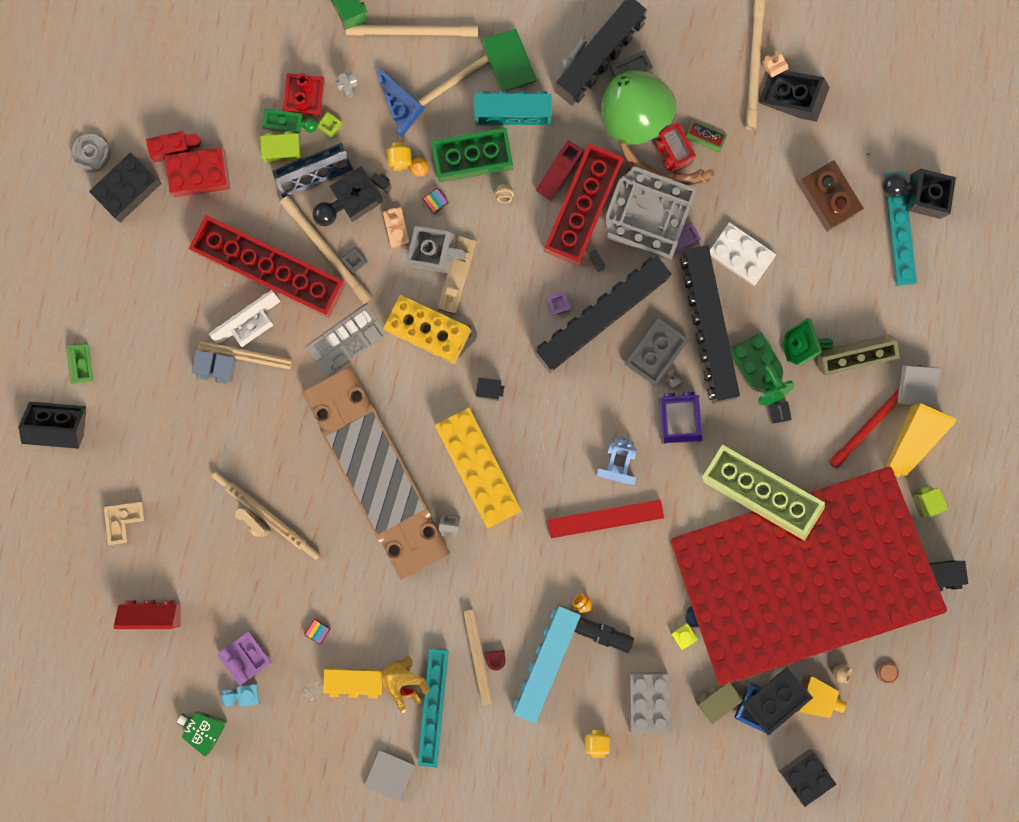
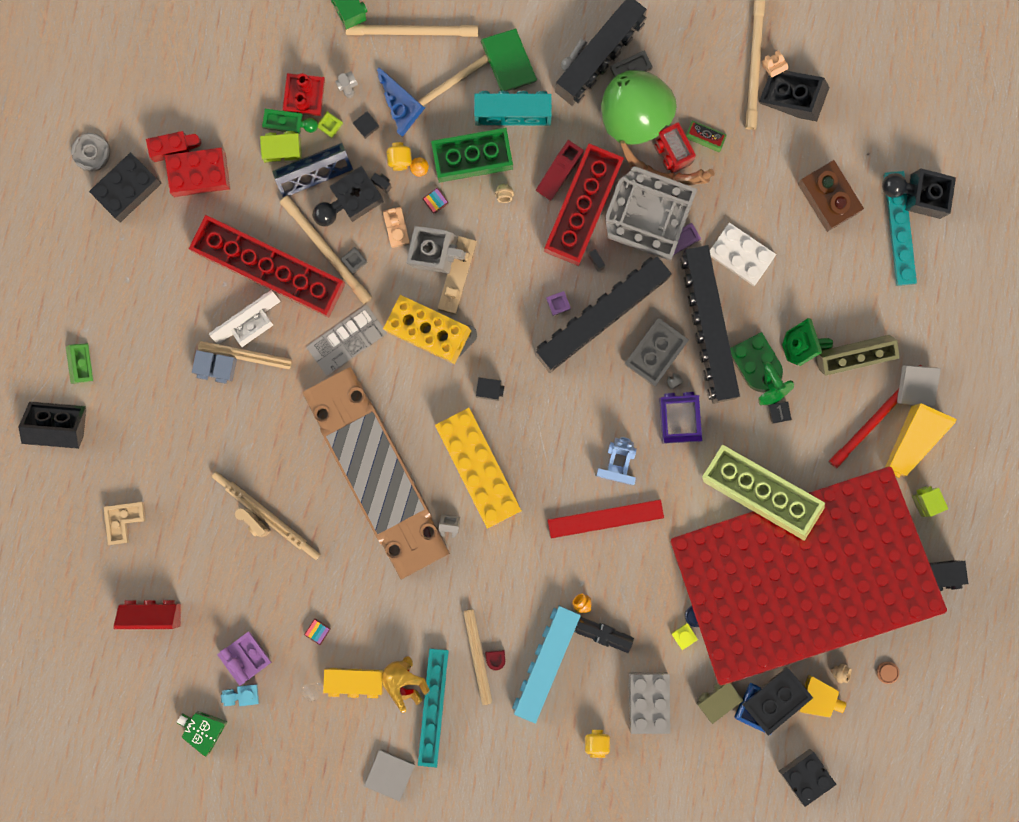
(366, 125): none -> black tile

